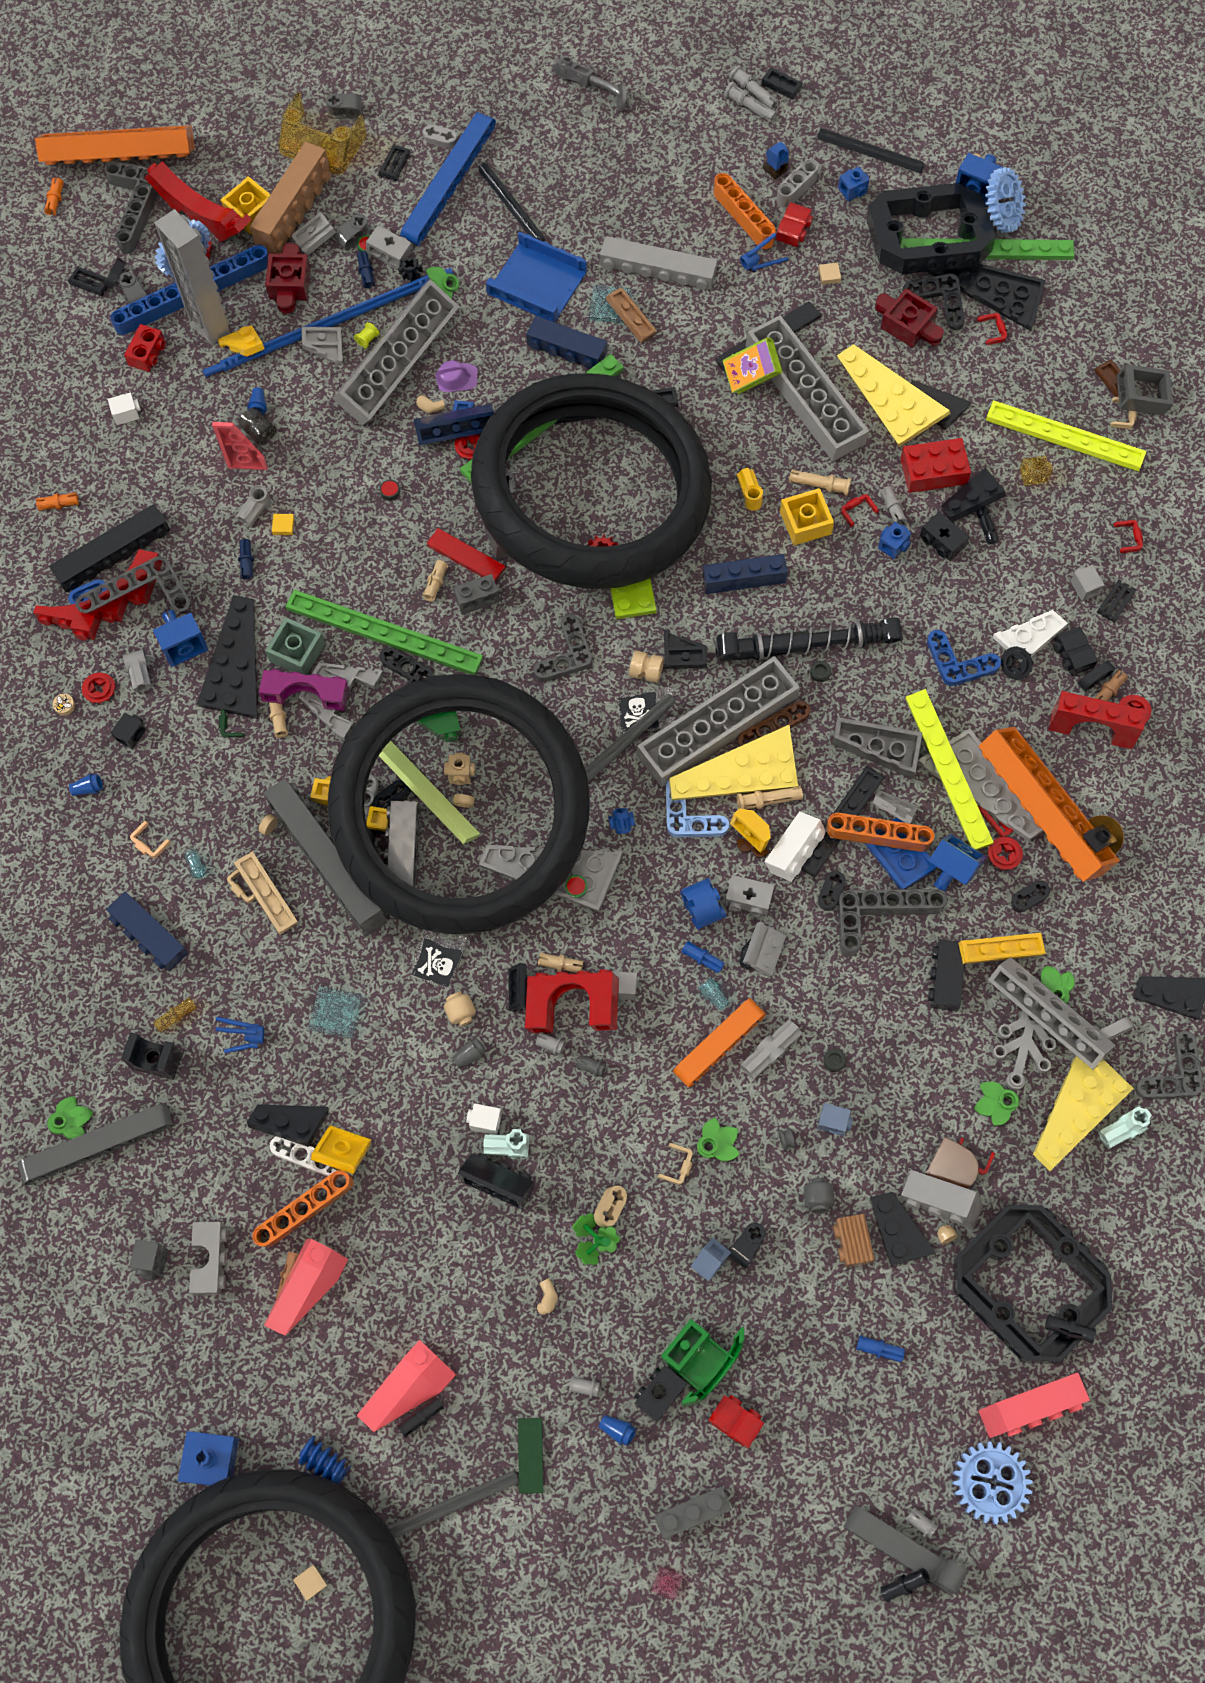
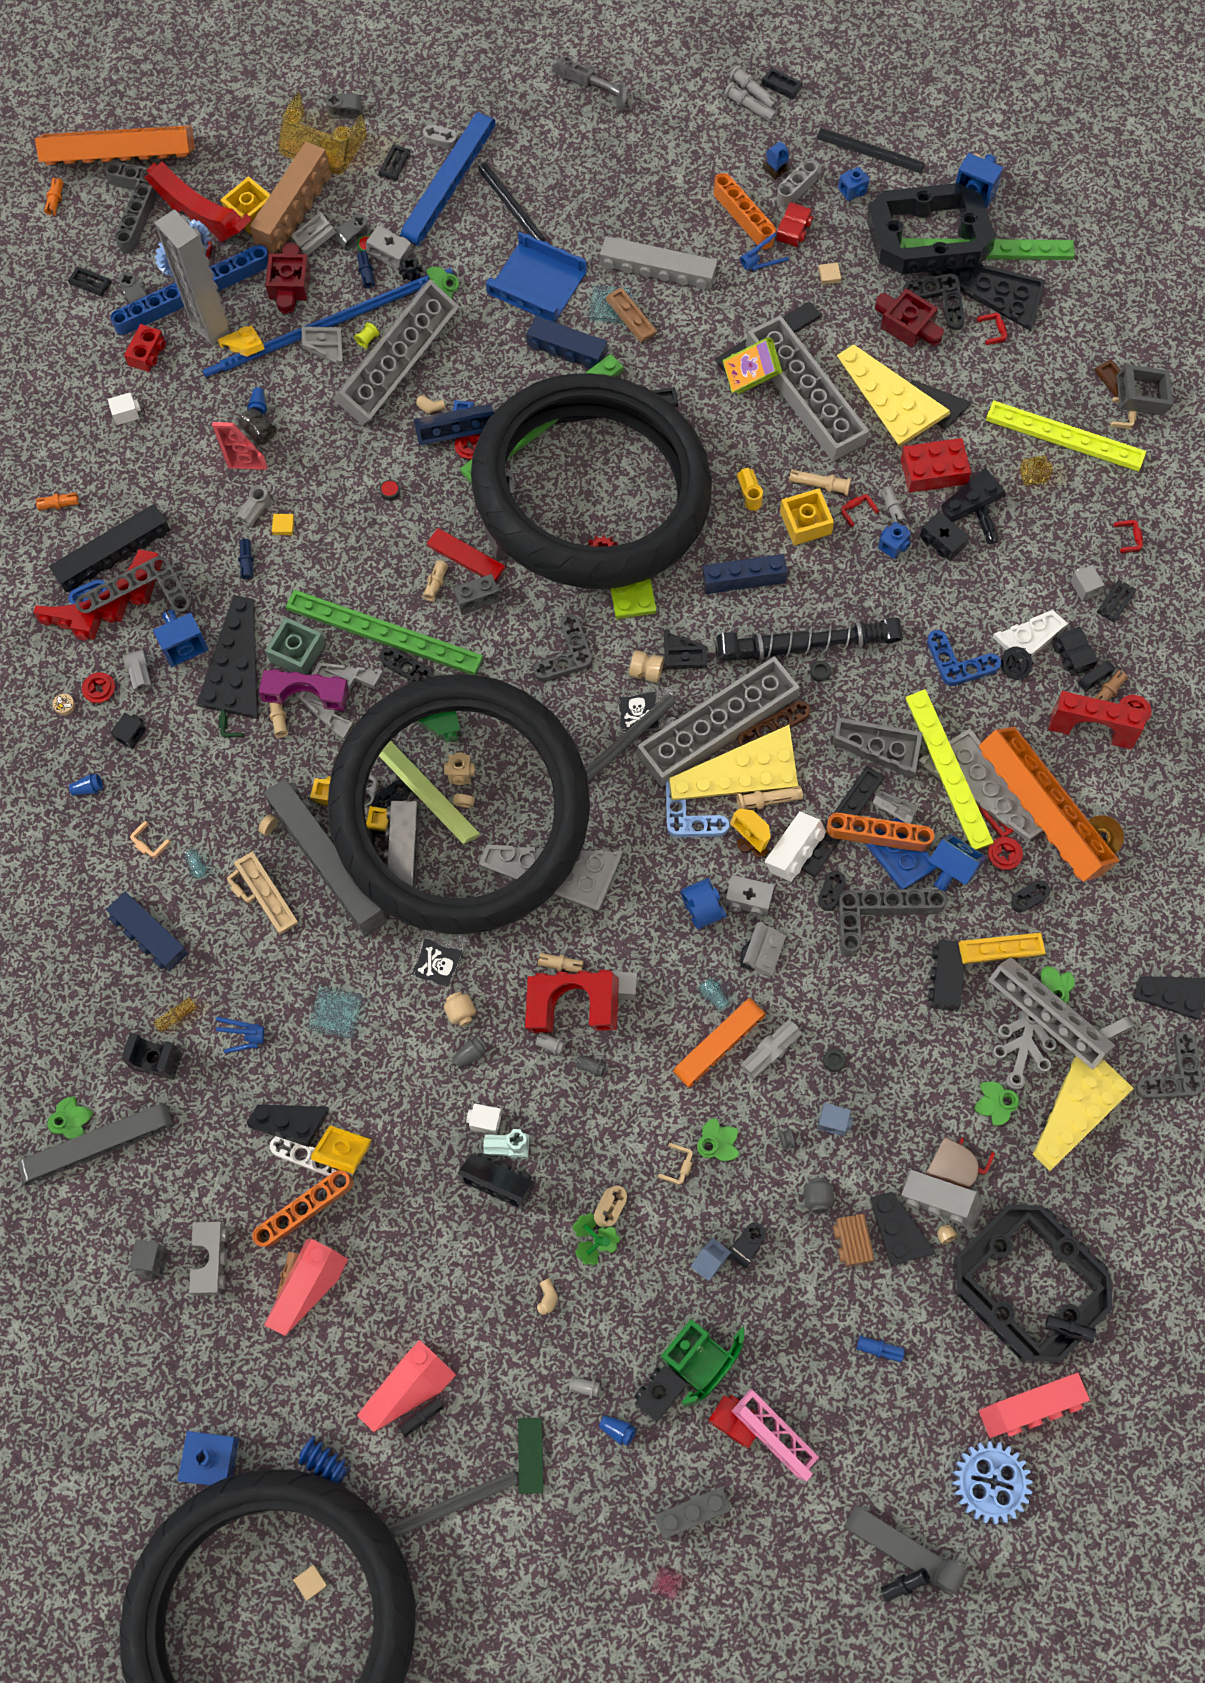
(114, 273): black beam -> none
(456, 376): medium lavender piece -> none
(517, 987): black plate -> none
(576, 886): red tile -> none
(621, 820): blue gear -> none
(702, 957): blue axle -> none
(771, 1441): none -> bright pink fence
(922, 1523): light grey pin -> none
(1005, 185): light blue gear -> none
(1099, 838): black plate -> none
(1126, 1127): light aqua piece -> none

